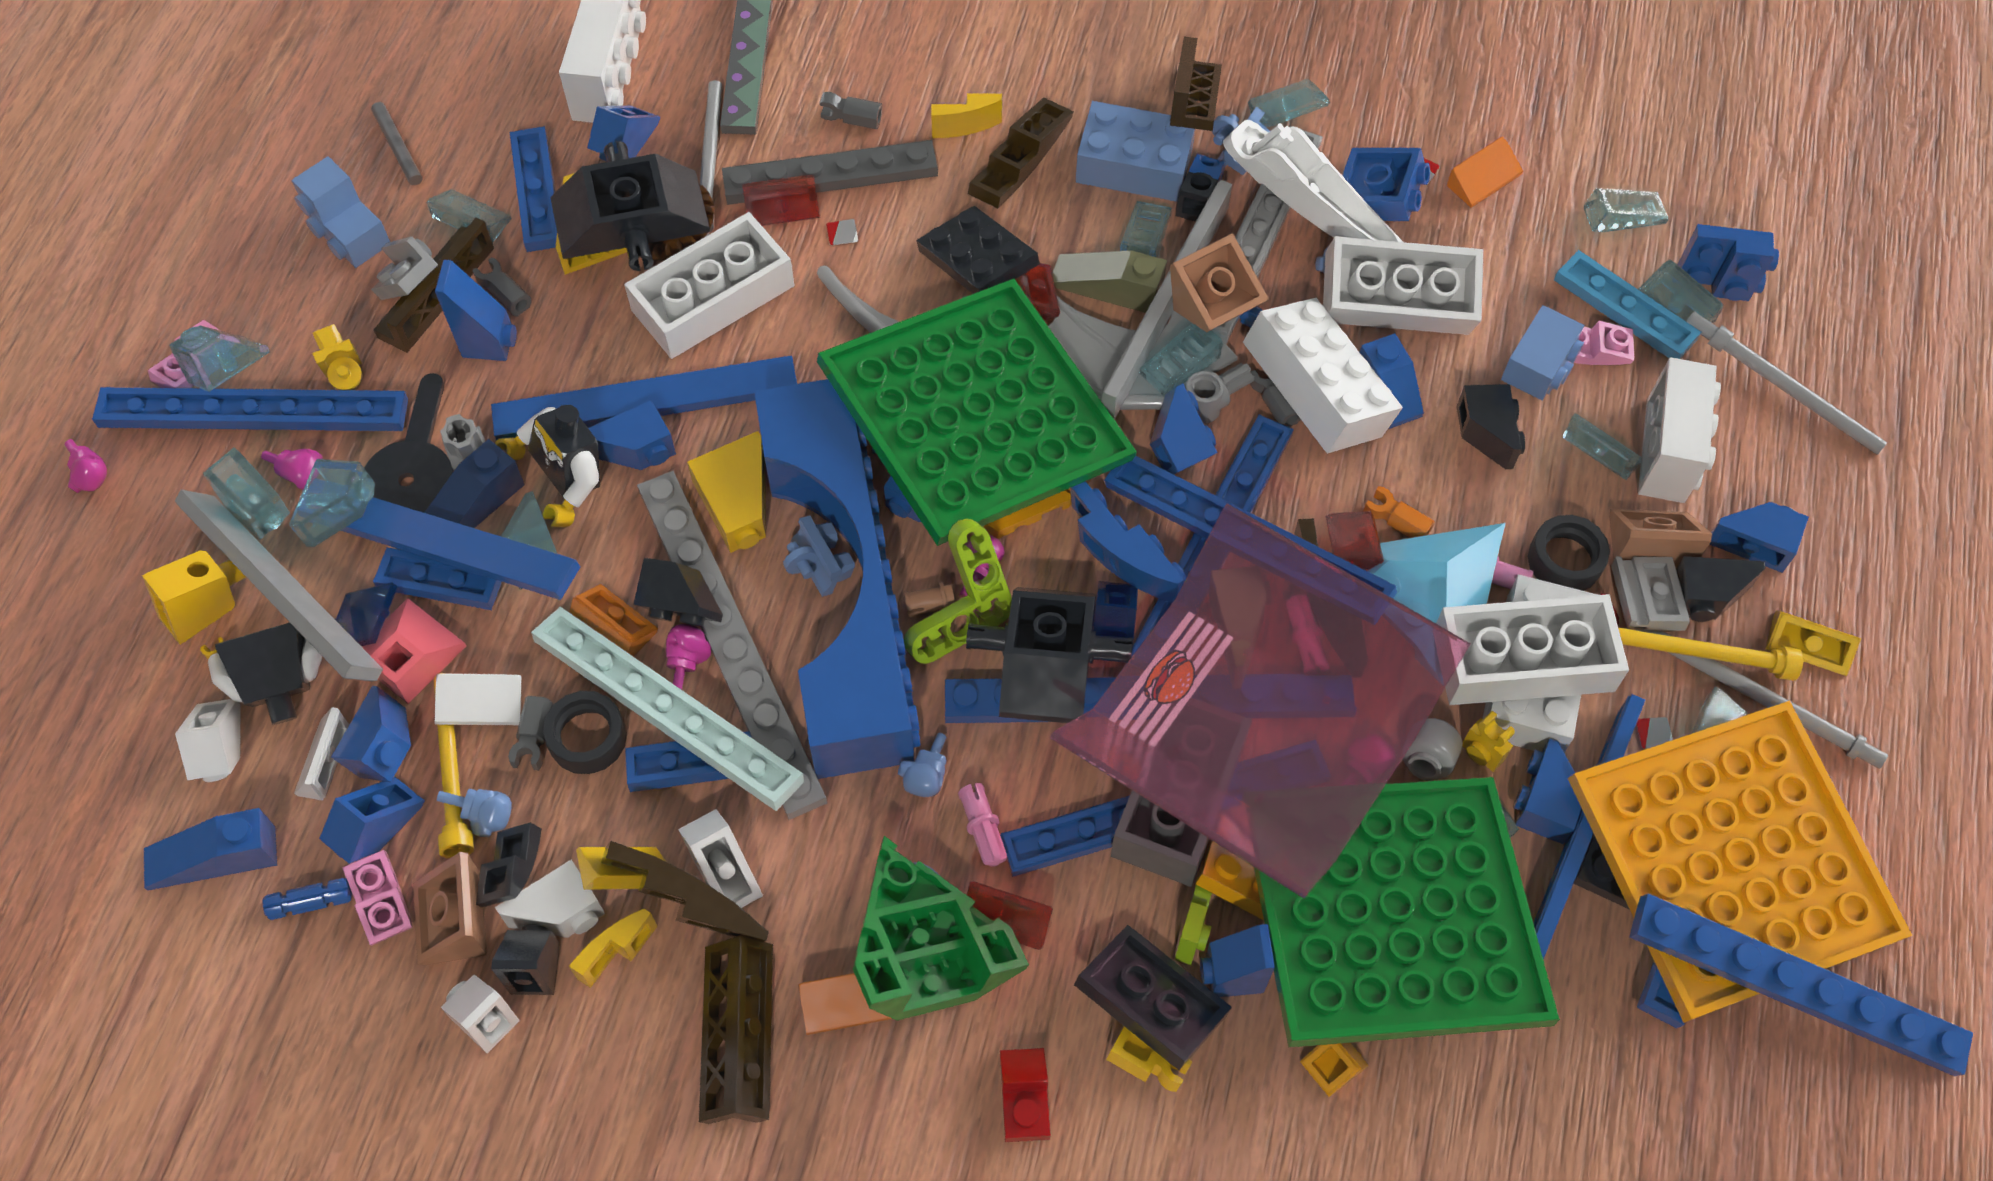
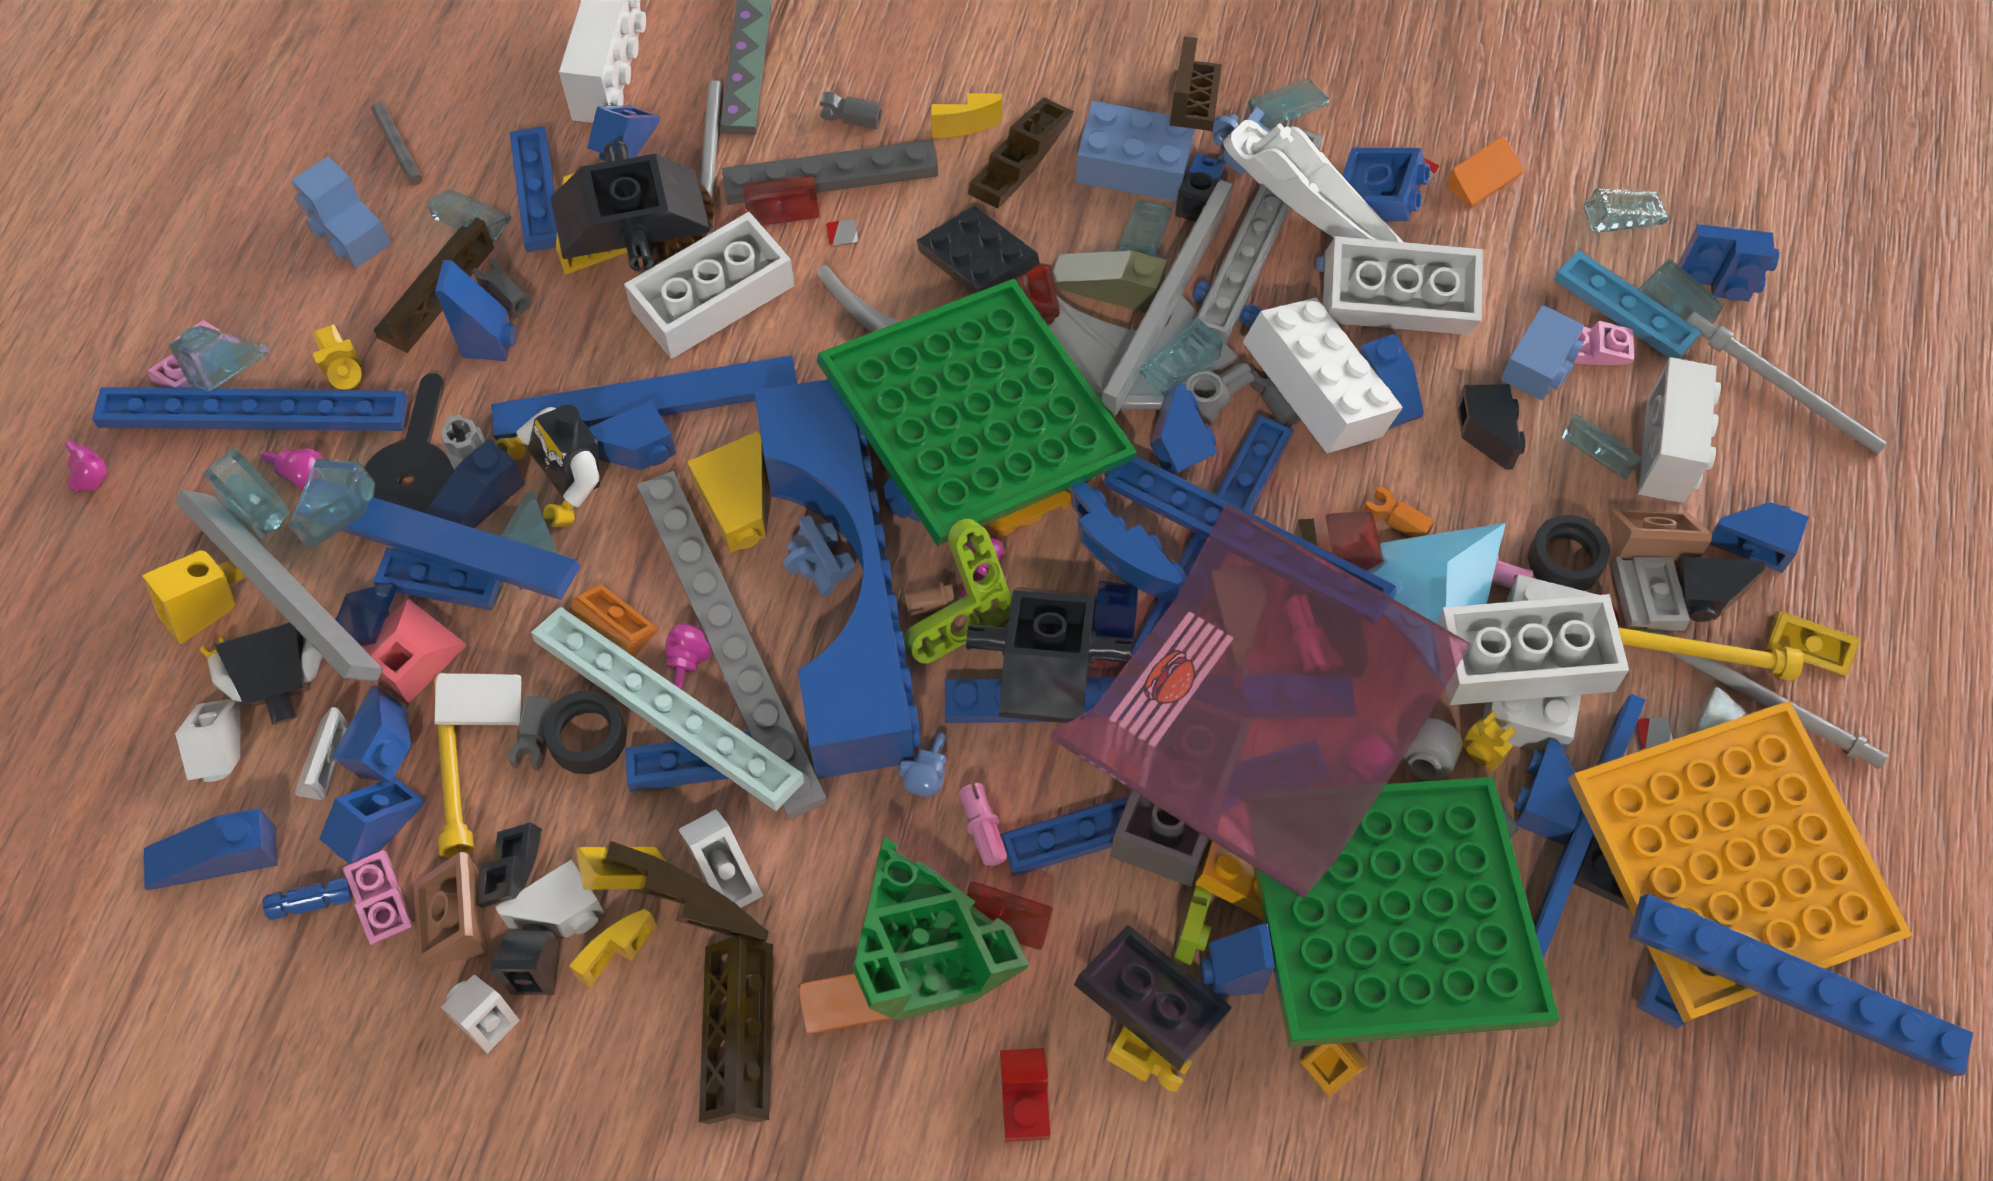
(412, 265): light grey bracket -> none
(485, 809): medium blue piece -> none
(675, 589): black slope -> none
(1215, 284): nougat slope -> none

